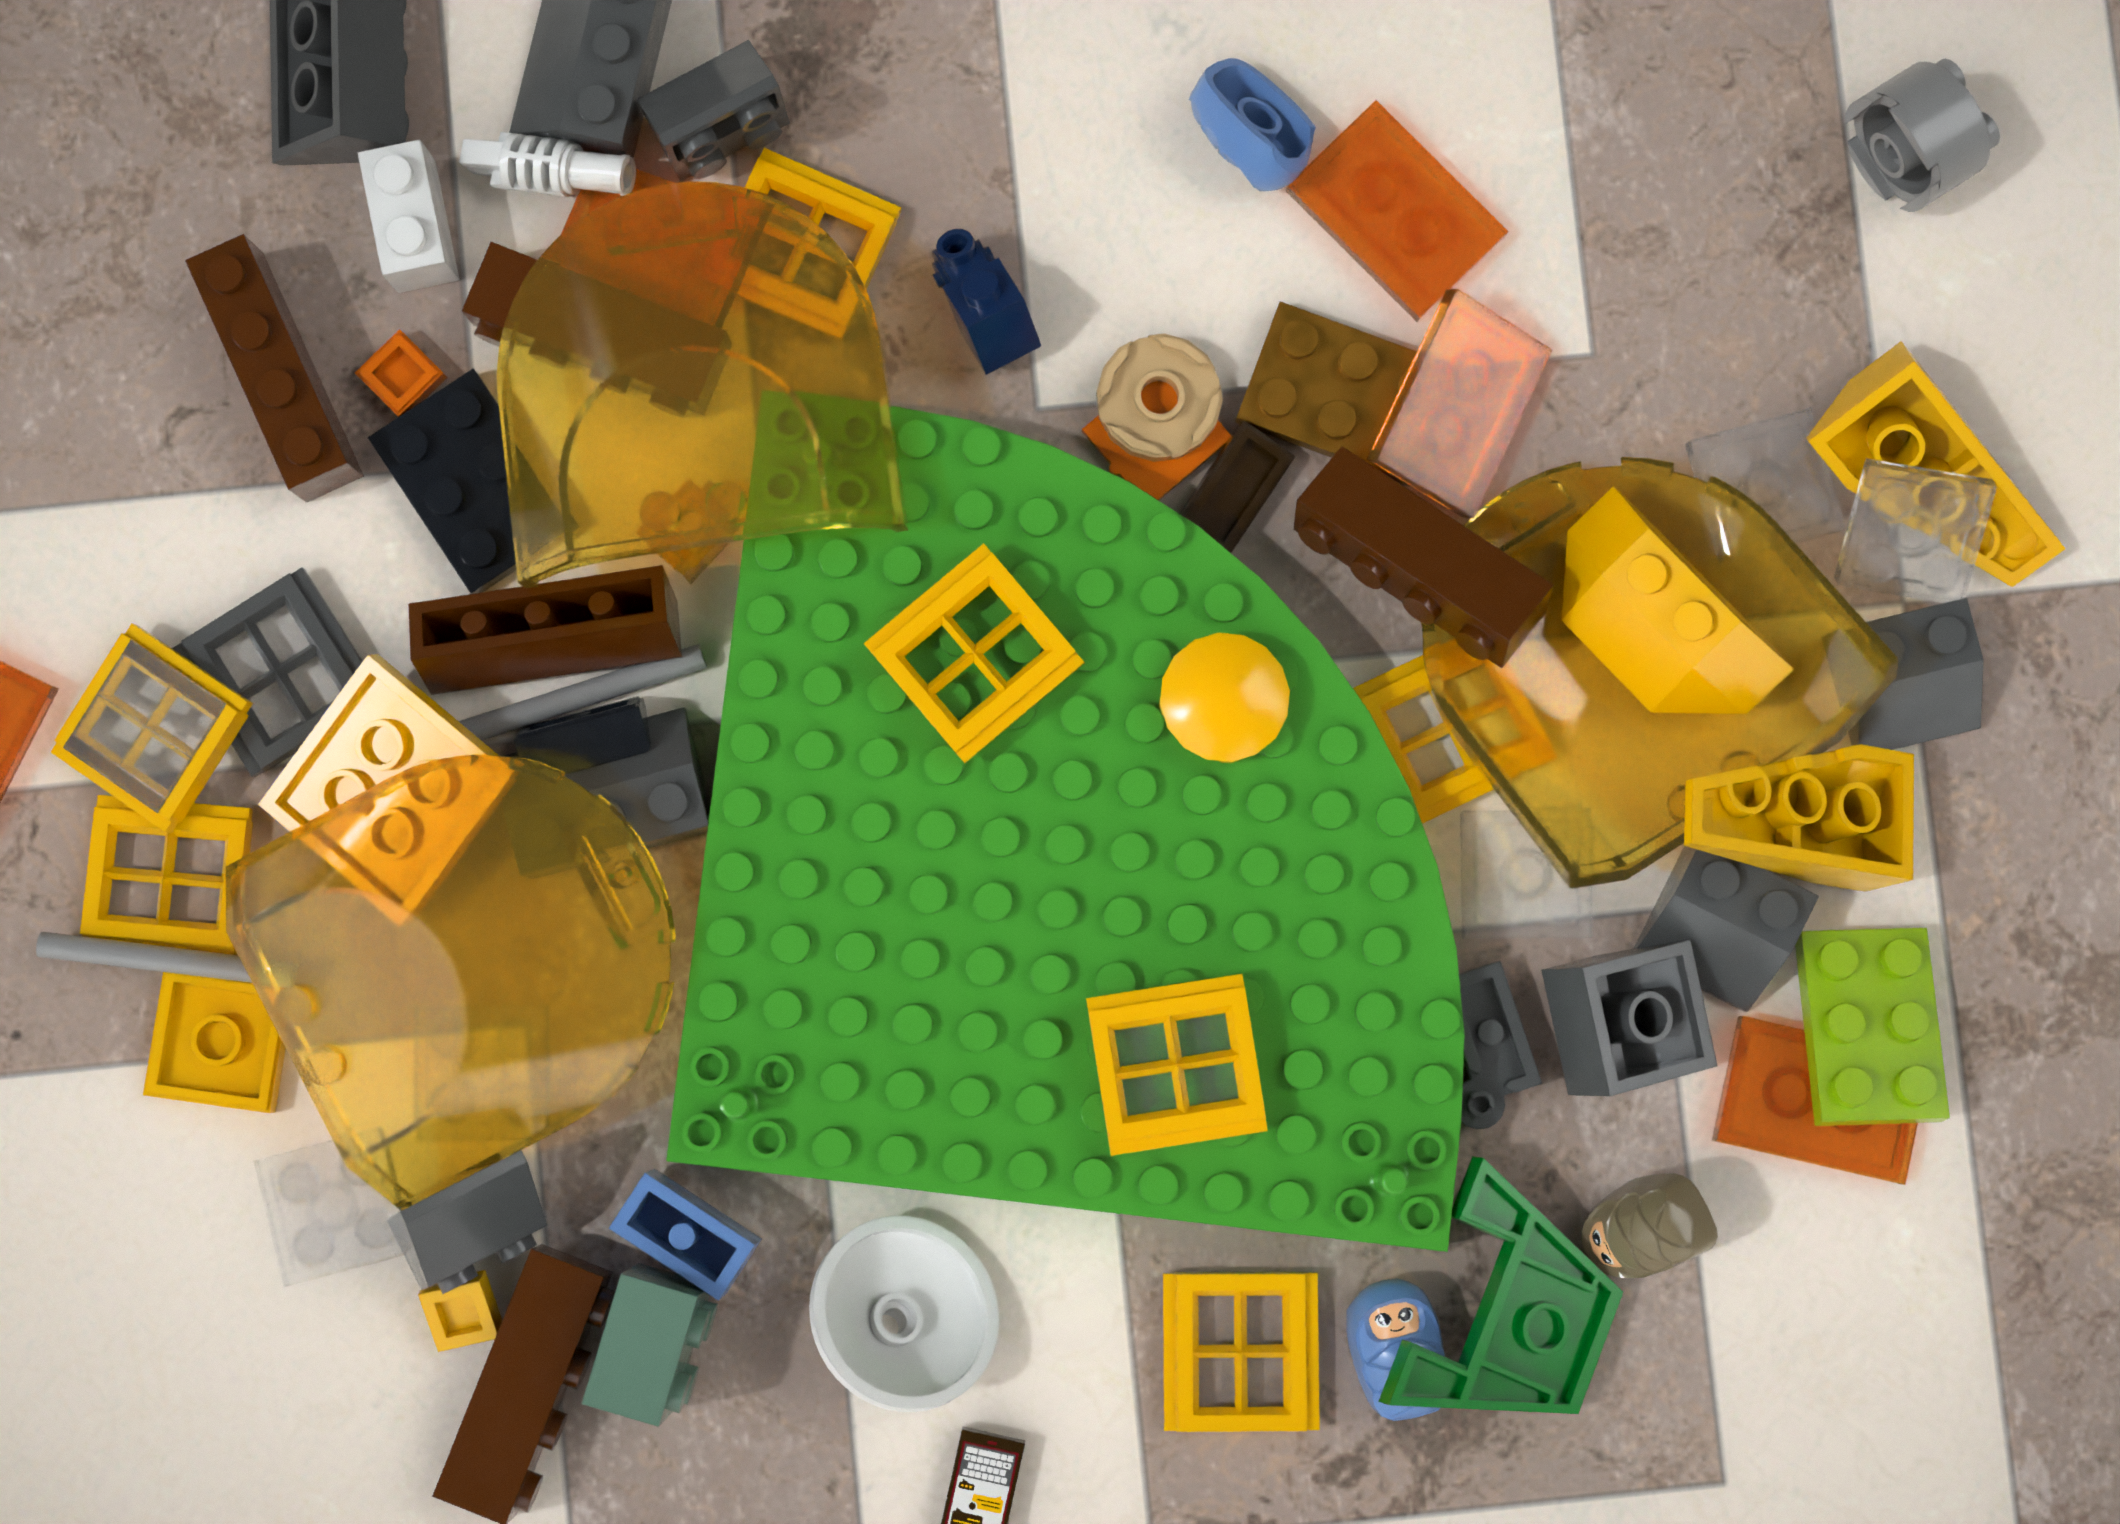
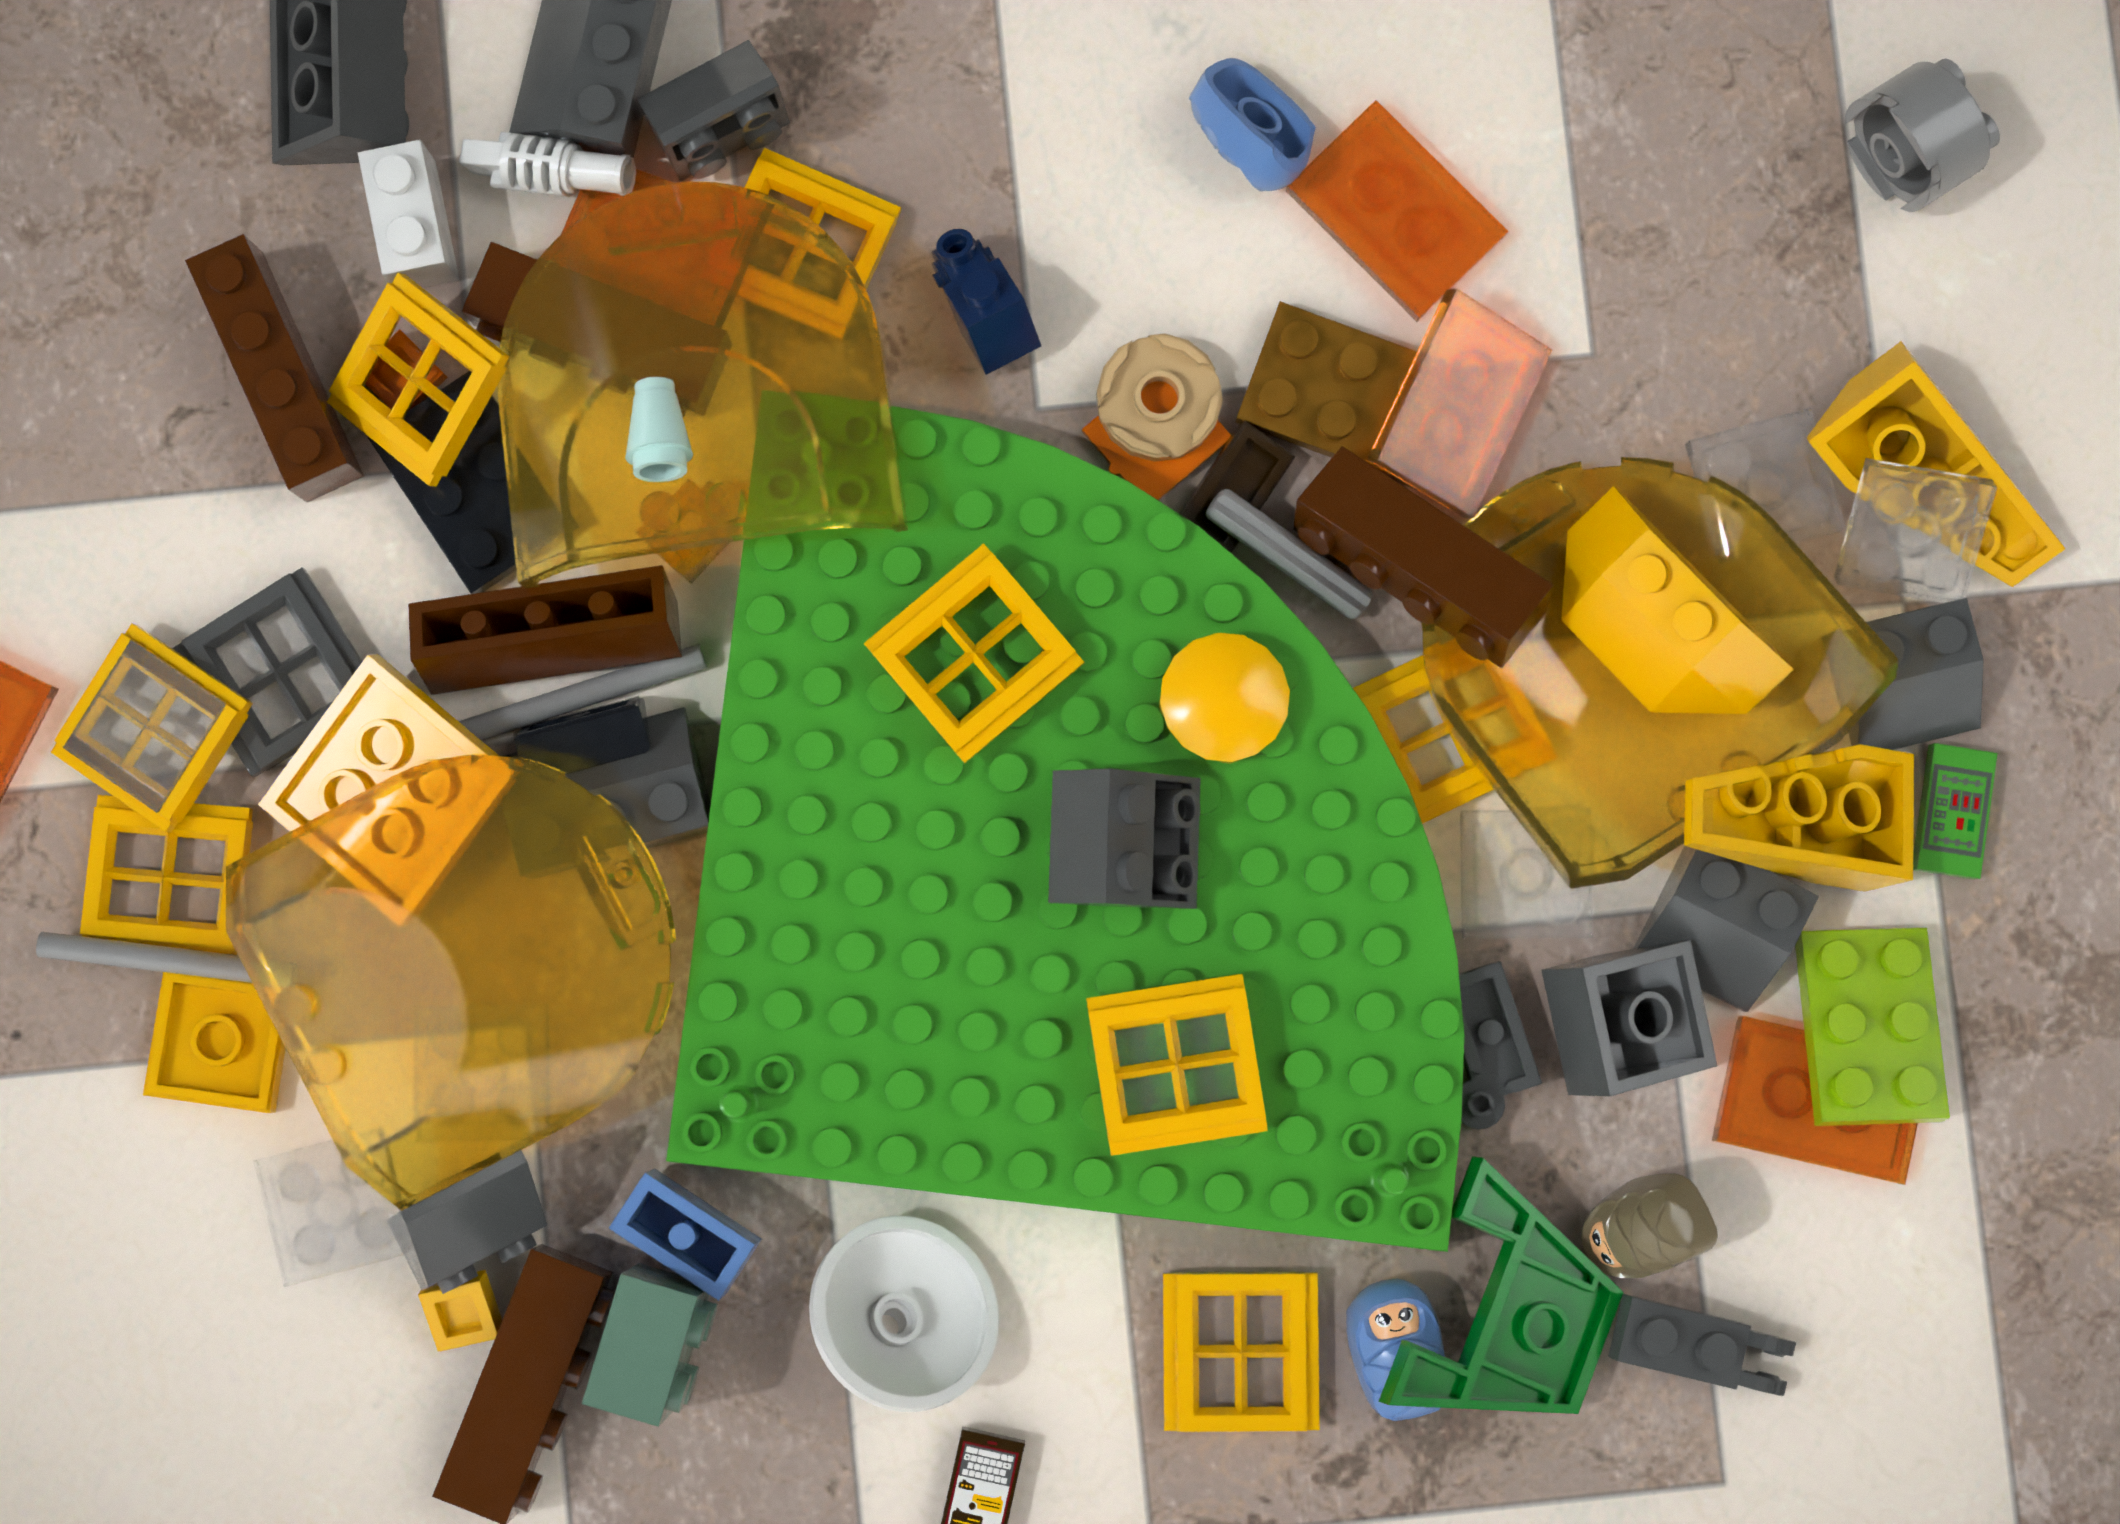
(447, 332): none -> yellow piece
(657, 432): none -> light aqua cone
(1124, 839): none -> dark grey slope
(1289, 554): none -> light grey axle
(1693, 1345): none -> dark grey hinge
(1954, 811): none -> bright green tile

